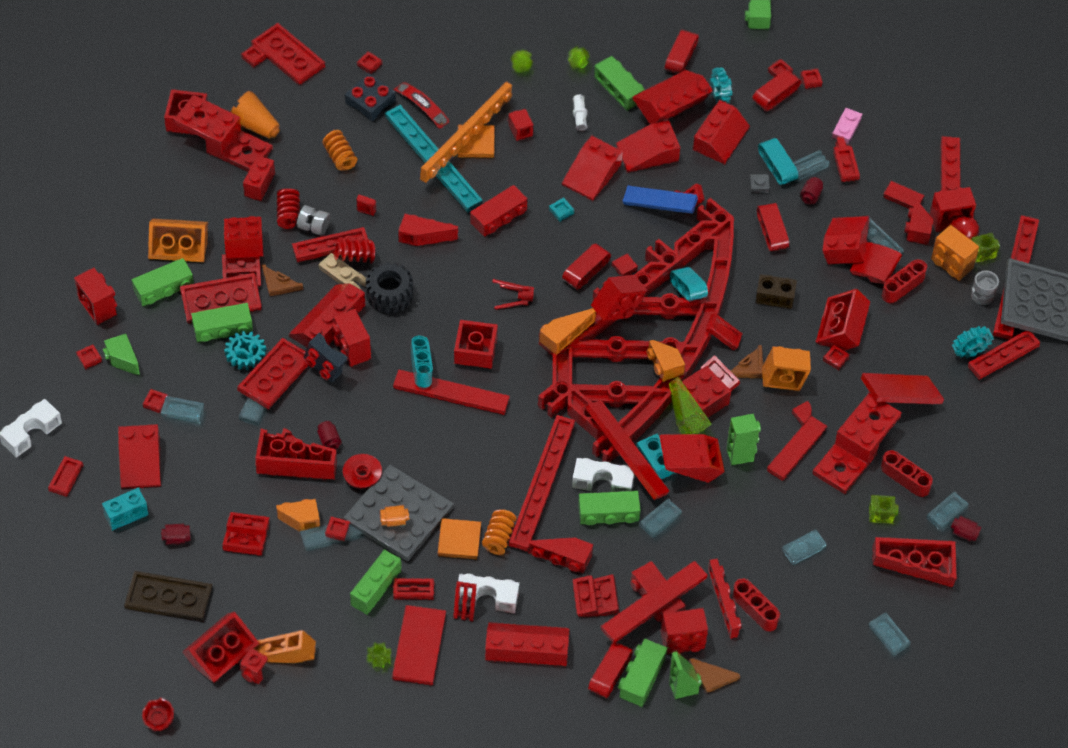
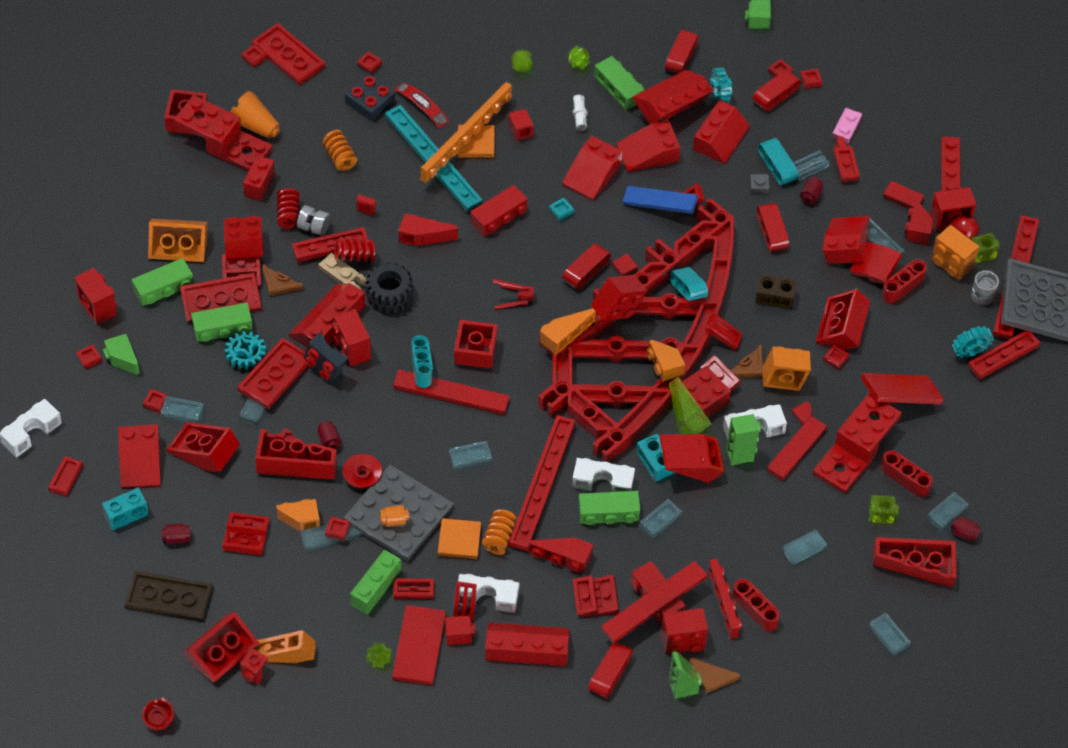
(204, 445): none -> red slope
(459, 630): none -> red brick
(470, 454): none -> clear light blue plate
(627, 450): red tile -> none
(642, 672): bright green brick -> none
(770, 419): none -> white arch

